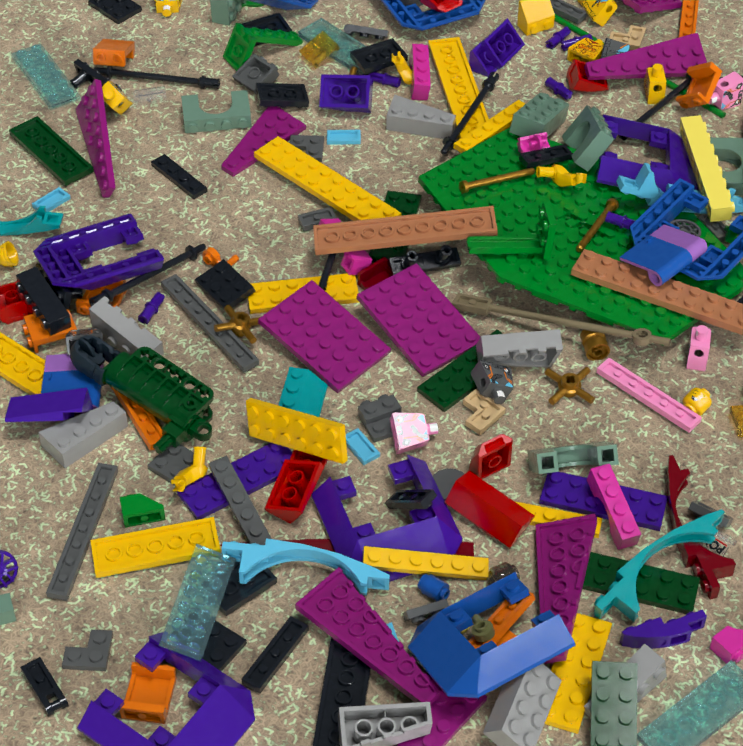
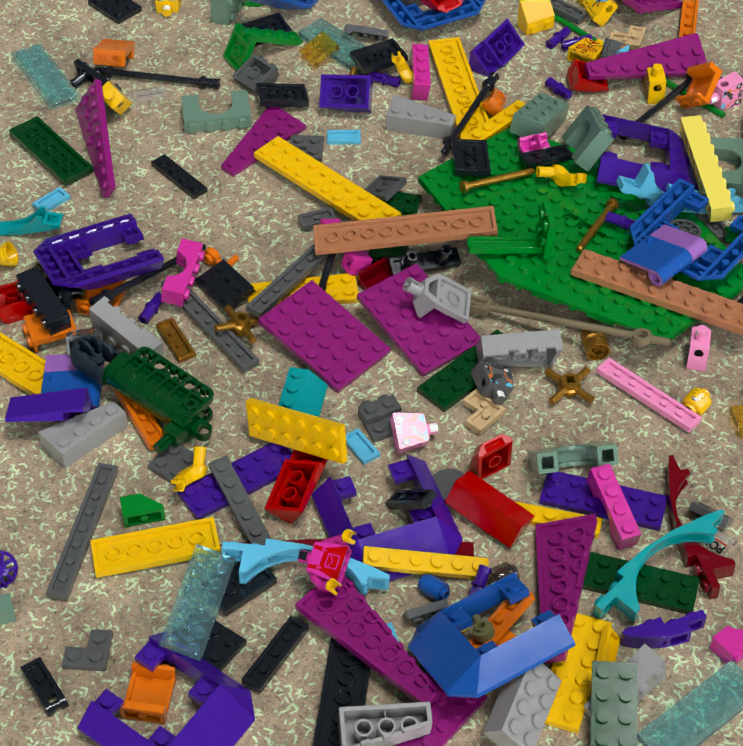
(175, 340): none -> pearl gold tile
(177, 287): none -> dark pink arch
(285, 282): none -> dark grey plate
(328, 561): none -> torso
(386, 186): none -> dark grey tile
(440, 294): none -> light grey plate
(470, 157): none -> black plate
(480, 579): none -> dark purple axle
(495, 102): none -> orange plate
(608, 645): none -> yellow tile

